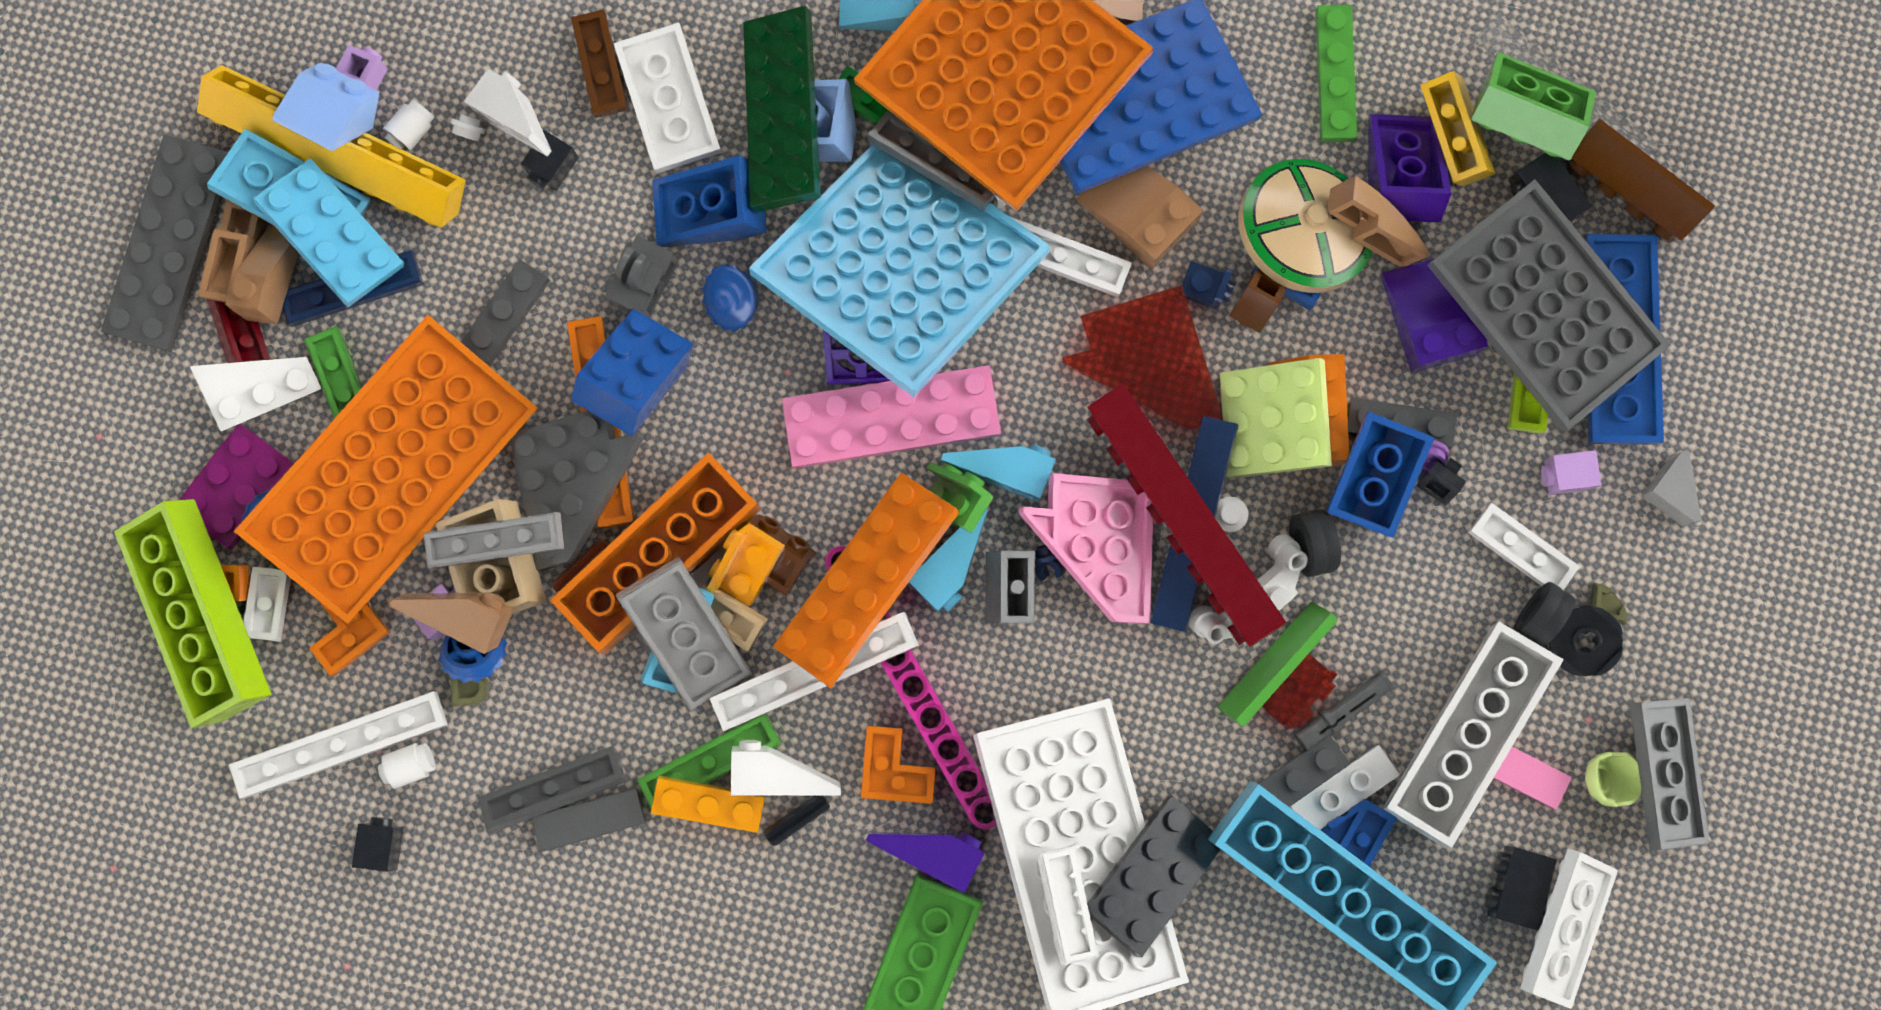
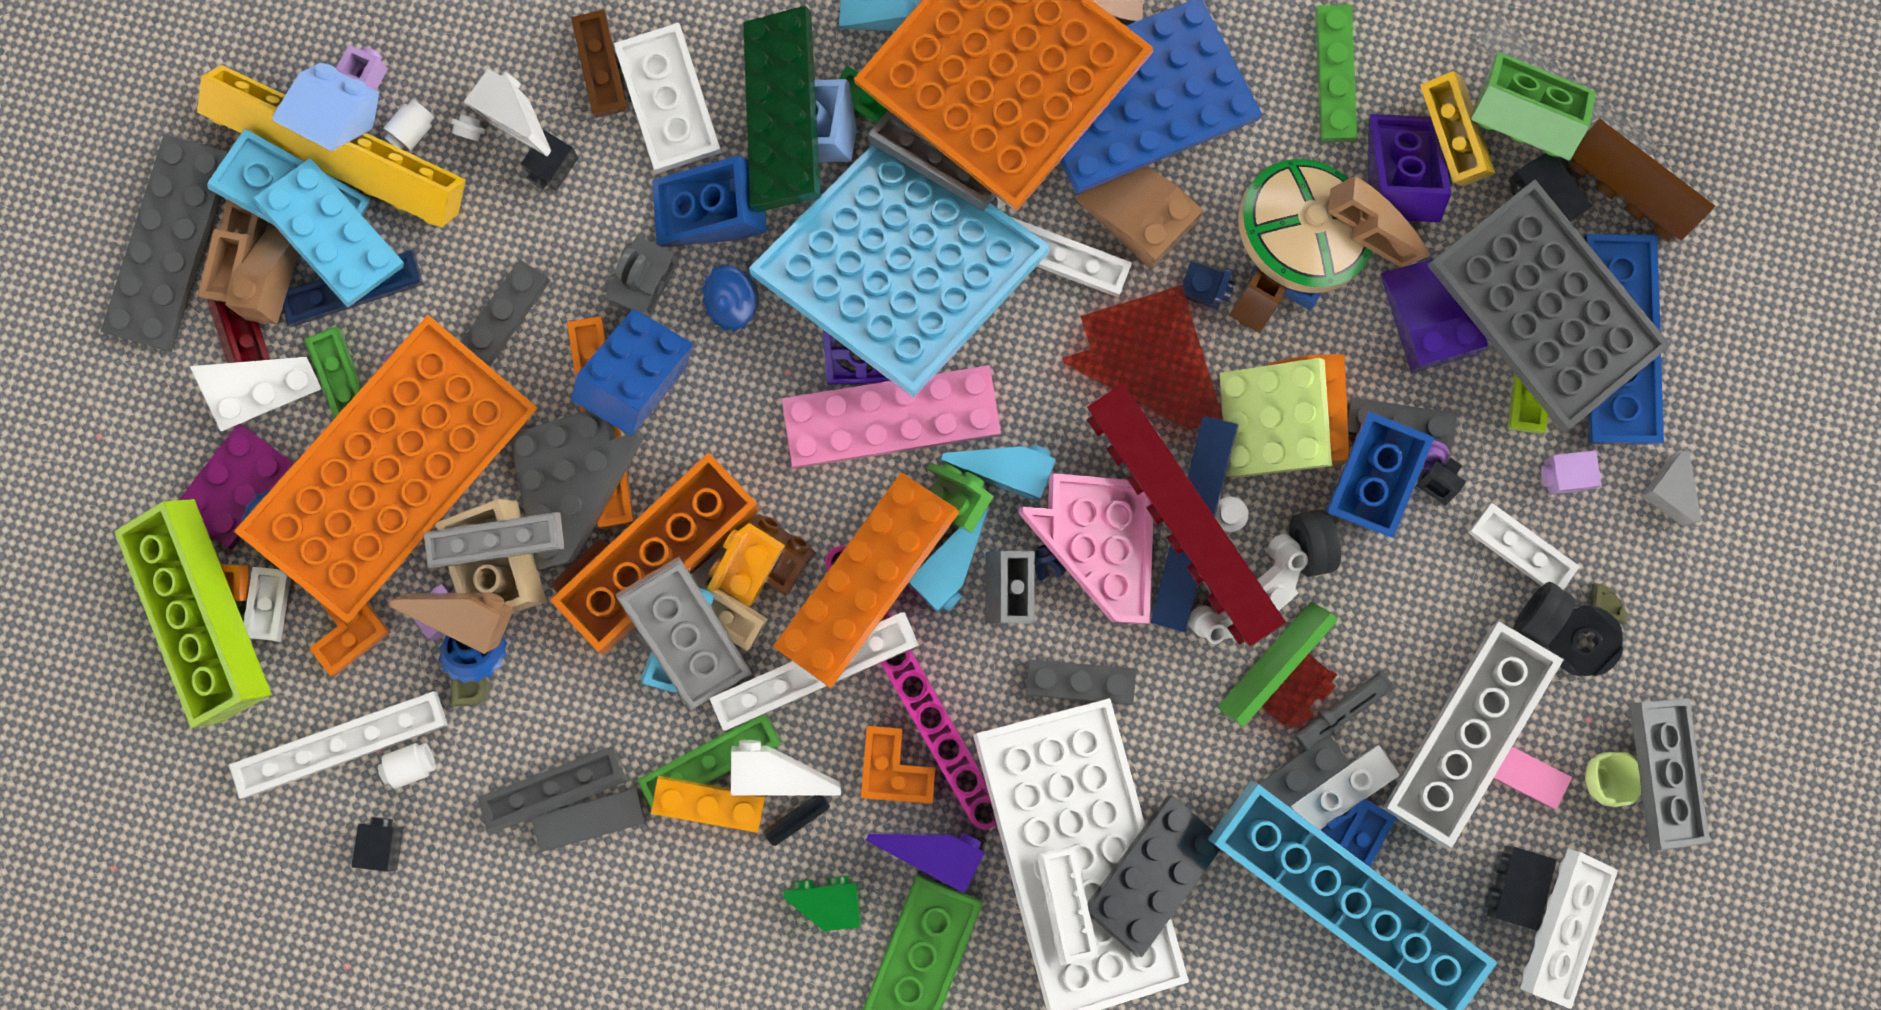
(827, 906): none -> green slope
(1080, 681): none -> dark grey plate

